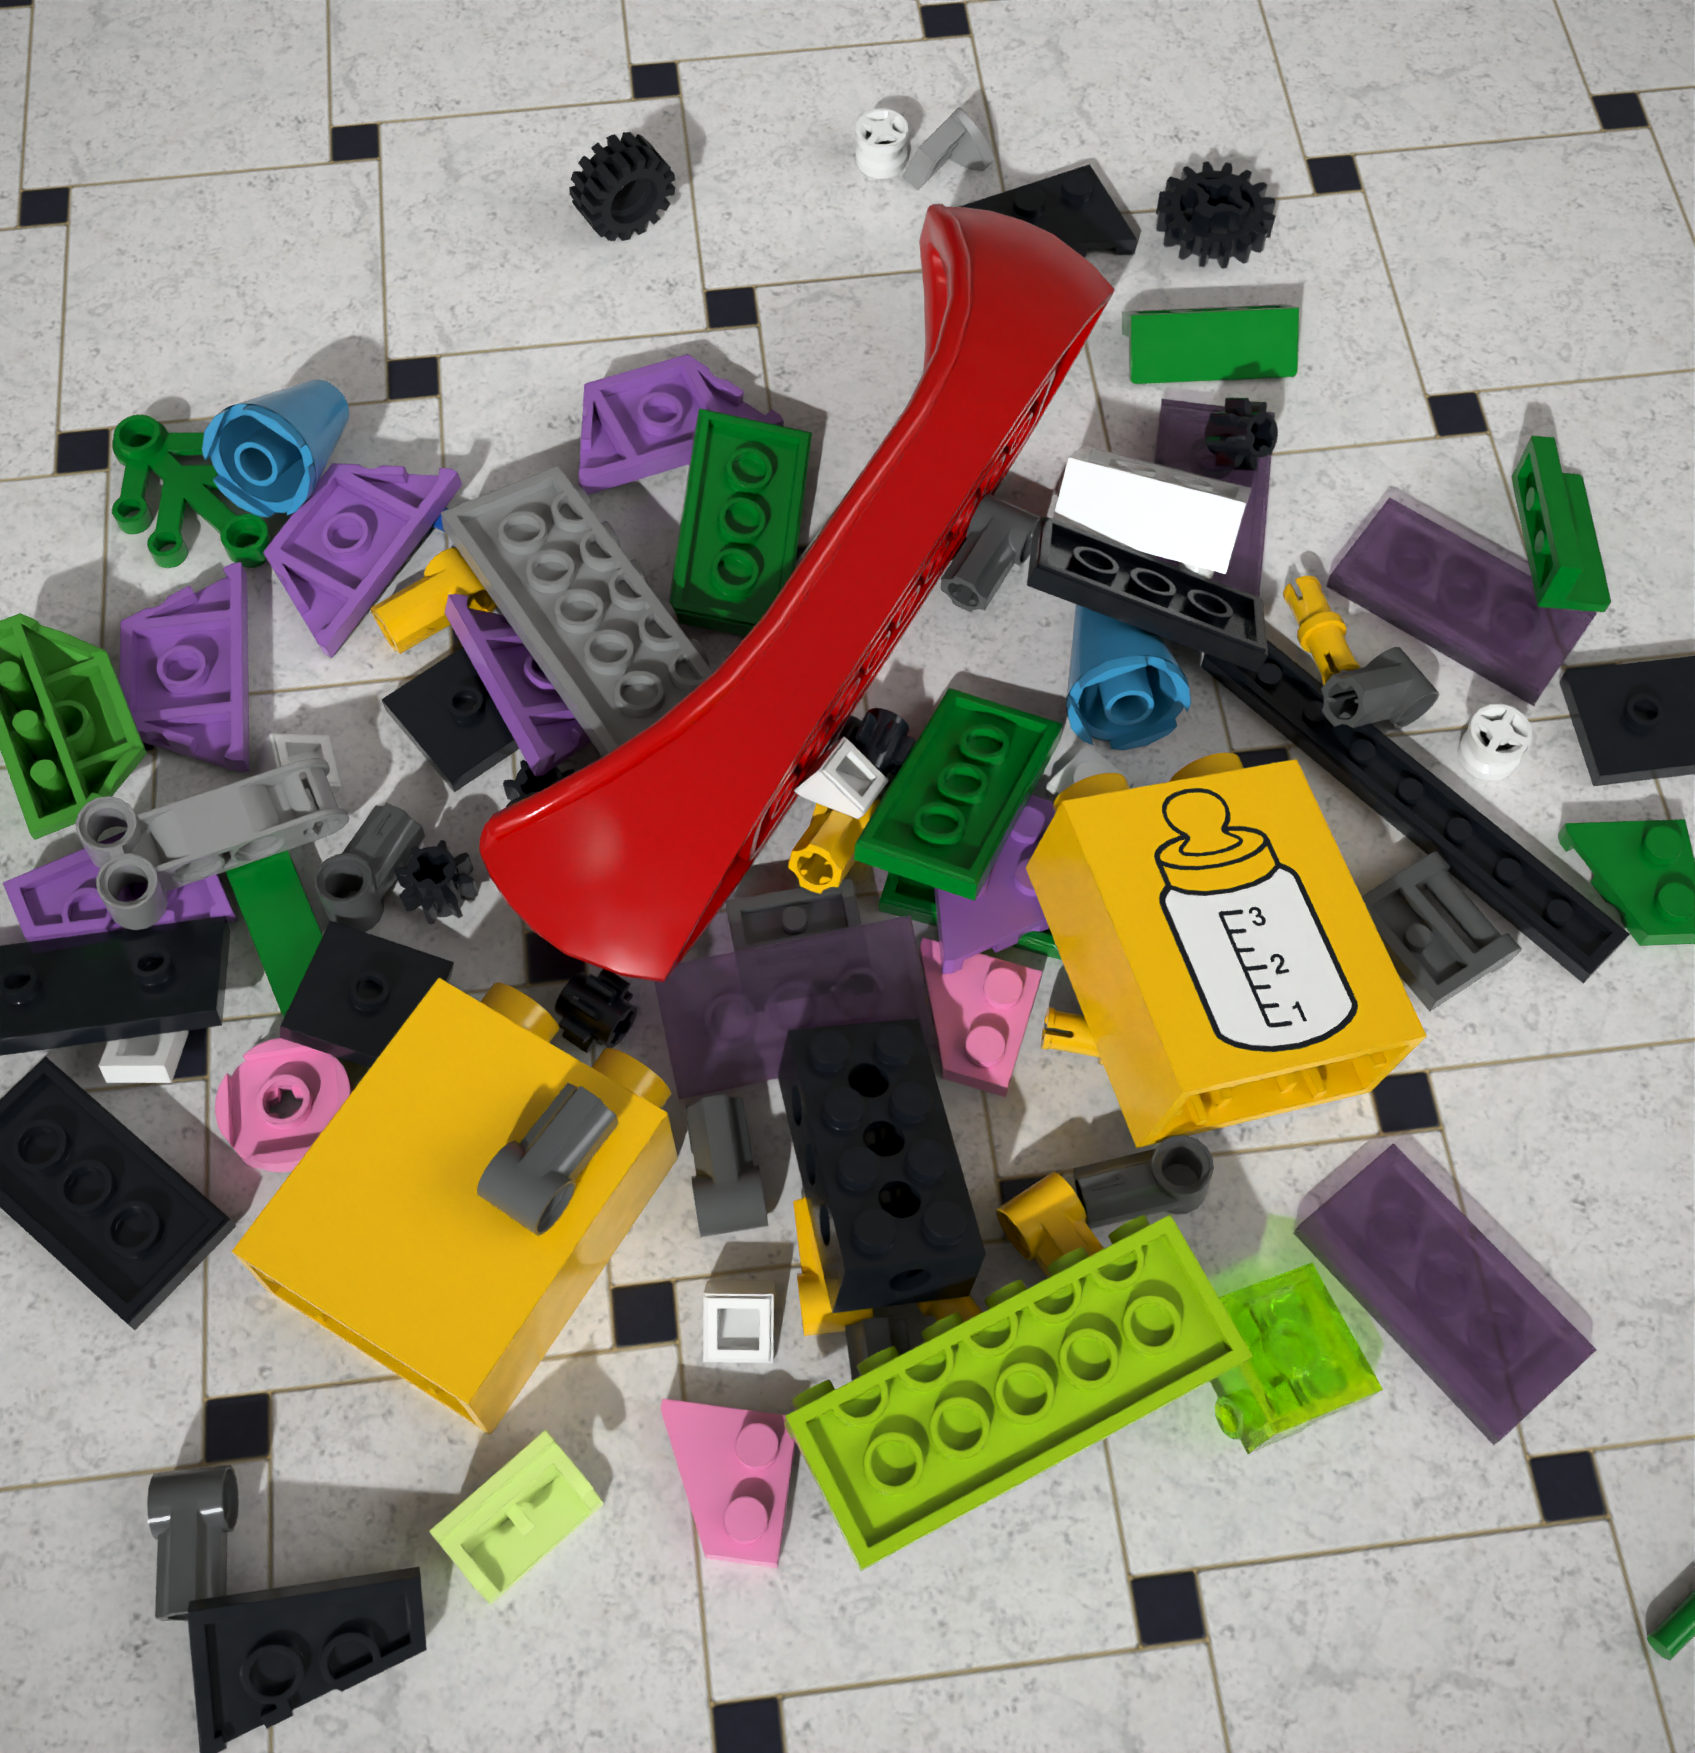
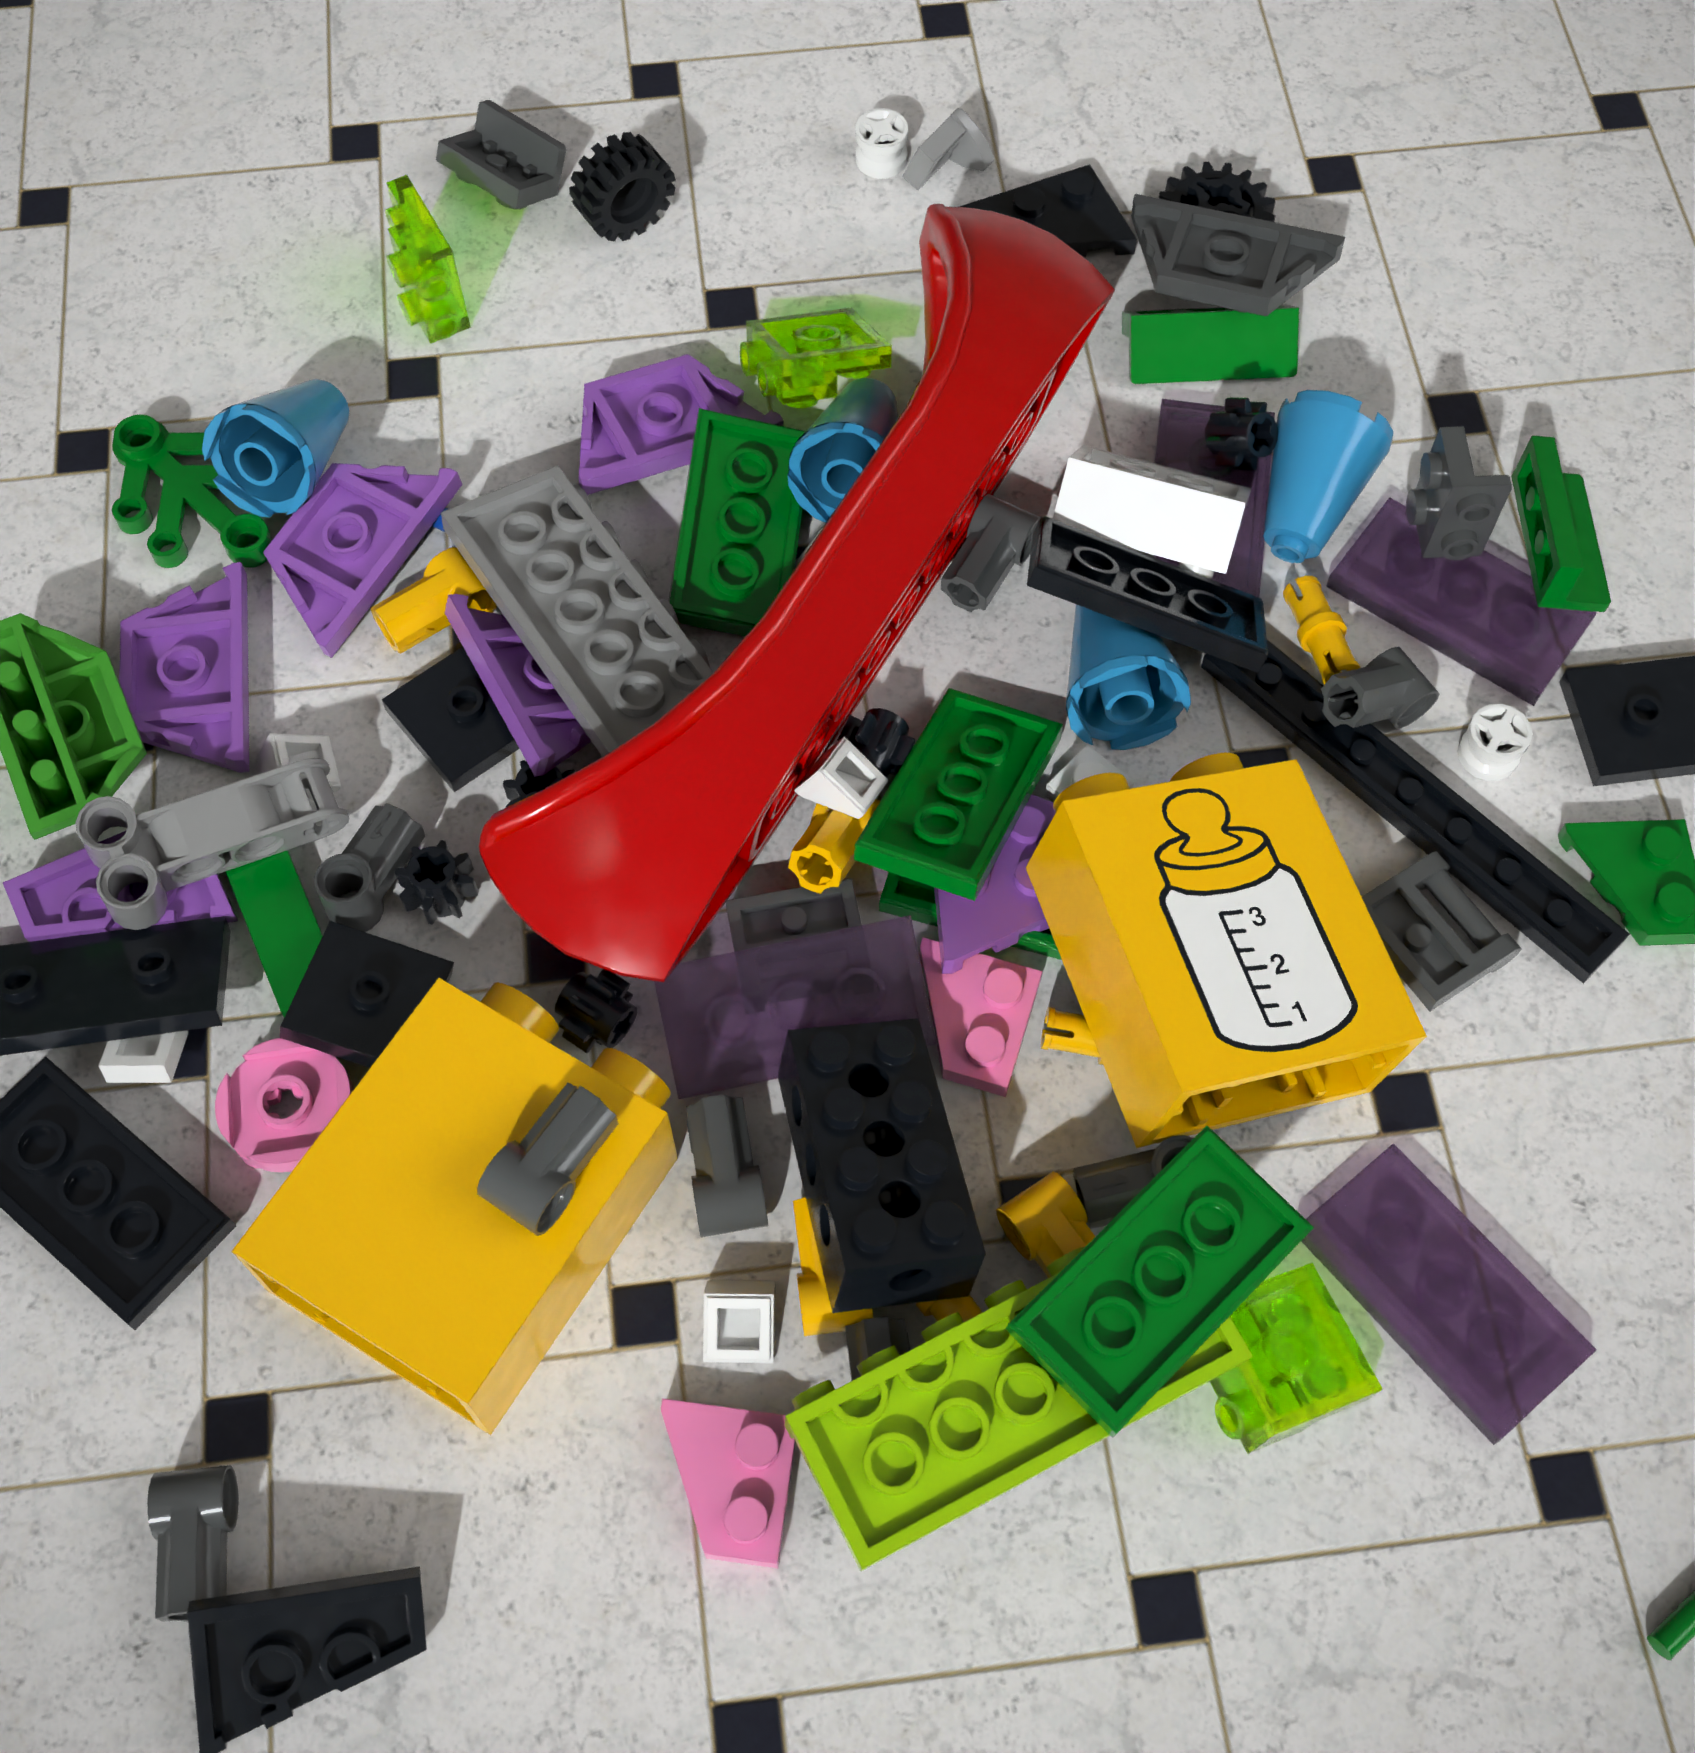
(423, 265): none -> clear neon green plate
(505, 157): none -> dark grey bracket
(517, 1517): yellowish green hinge -> none
(805, 352): none -> clear neon green plate
(840, 445): none -> dark azure cone
(1159, 1280): none -> green tile
(1228, 256): none -> dark grey wing
(1319, 470): none -> dark azure cone
(1450, 503): none -> dark grey bracket

